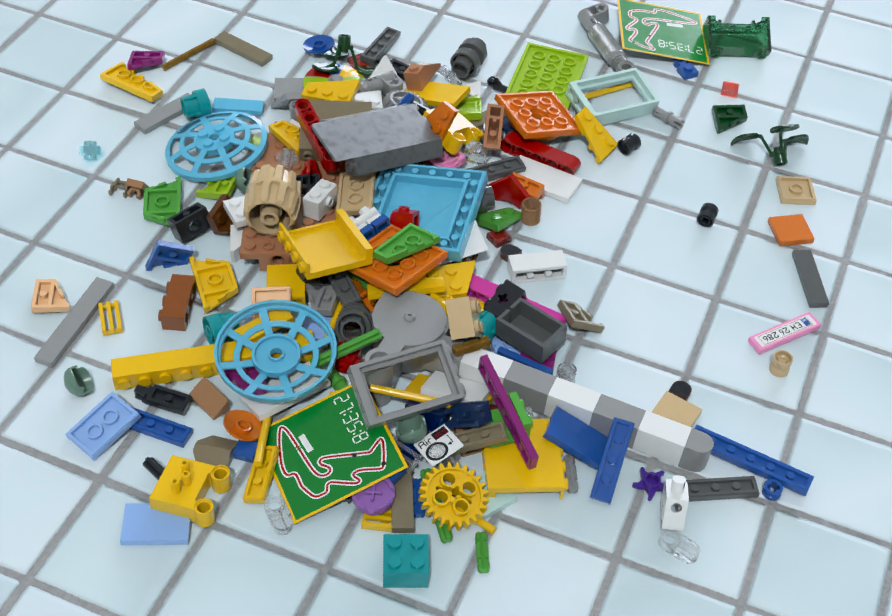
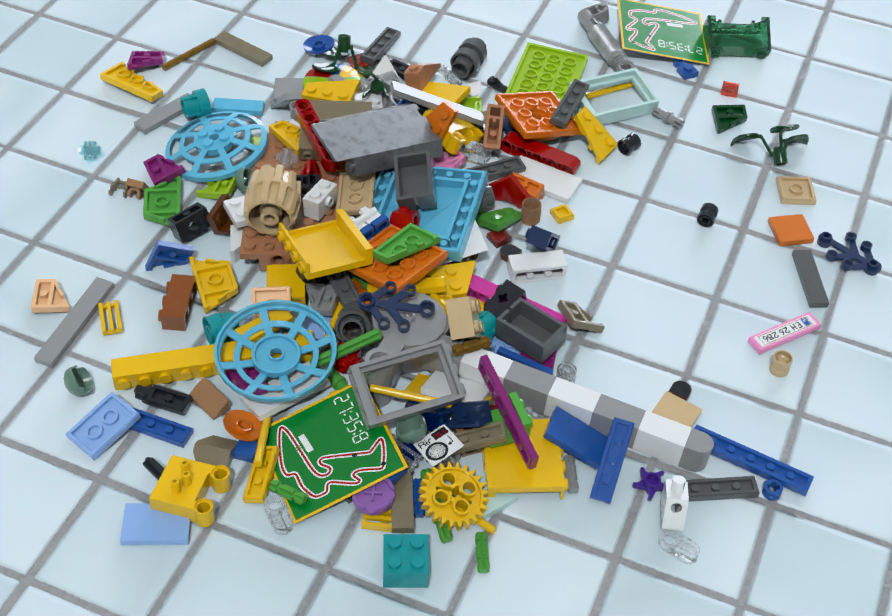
(162, 169): none -> magenta wing
(288, 492): none -> bright green axle
(377, 85): none -> dark green plant
(394, 304): none -> dark blue plant
(415, 180): none -> dark grey piece
(431, 101): none -> tile
(542, 238): none -> dark blue brick
(562, 214): none -> yellow tile
(569, 103): none -> dark grey tile
(867, 264): none -> dark blue plant

